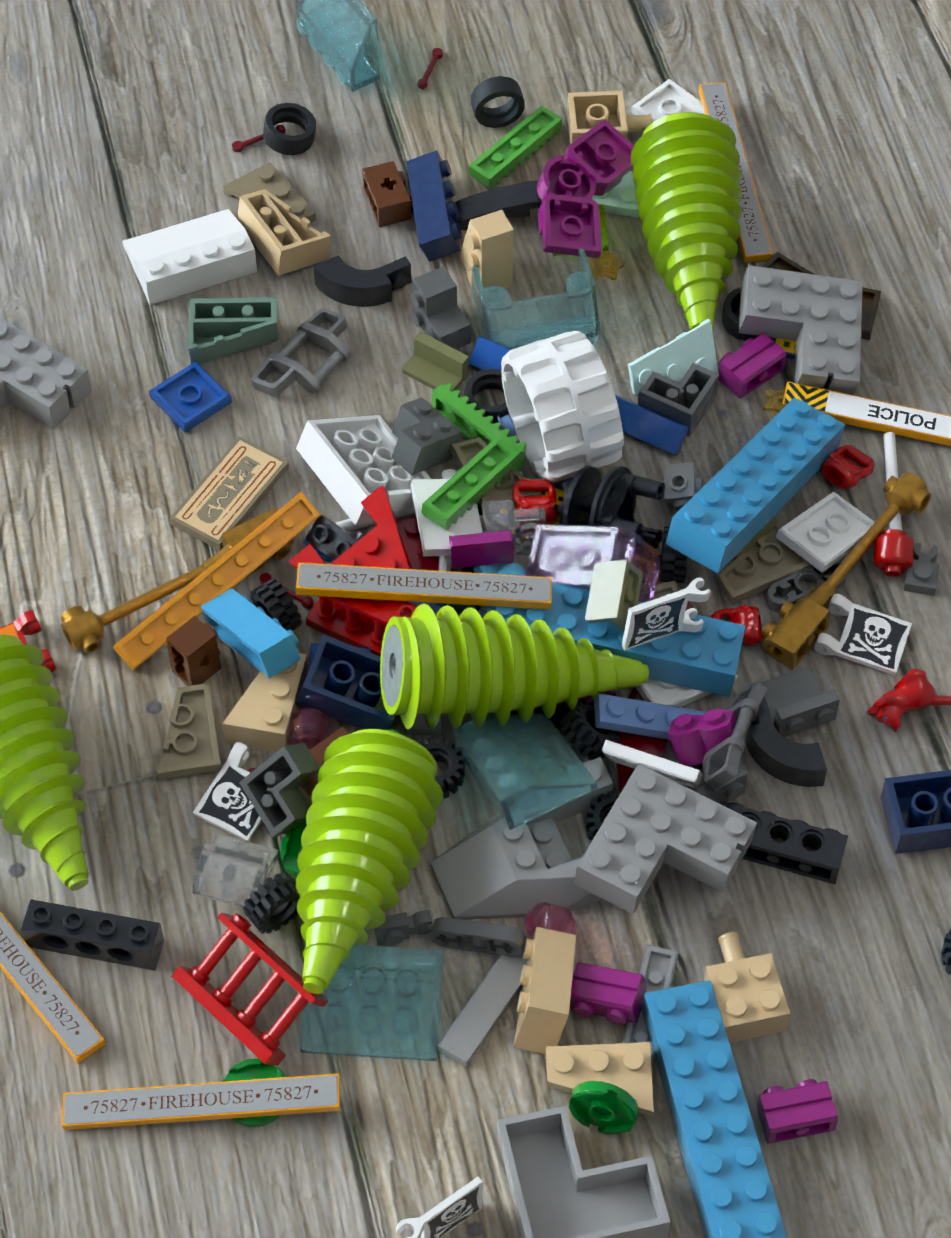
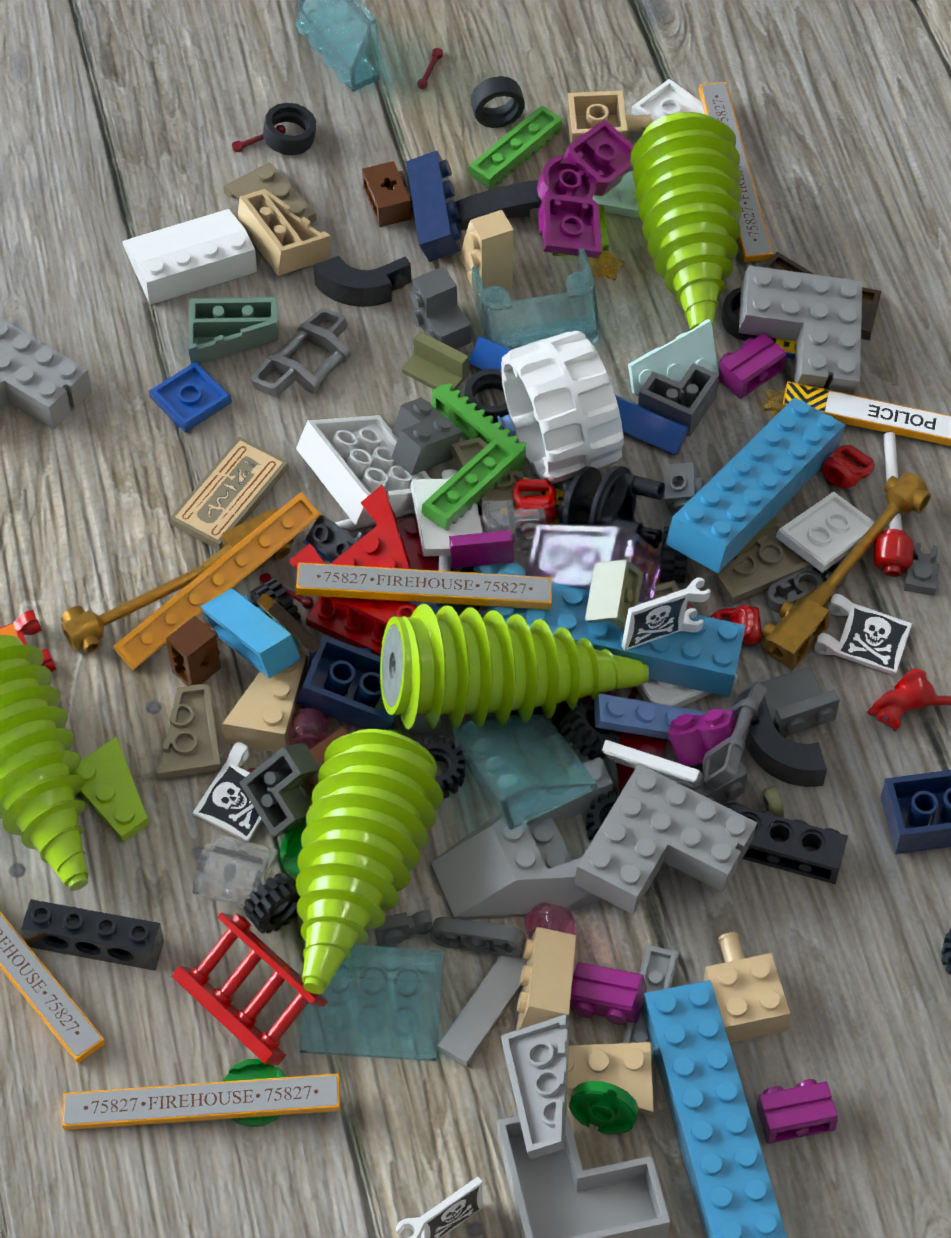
(112, 790): none -> lime wing
(288, 622): none -> dark brown tile
(539, 1082): none -> light grey wing
(773, 801): none -> olive tile

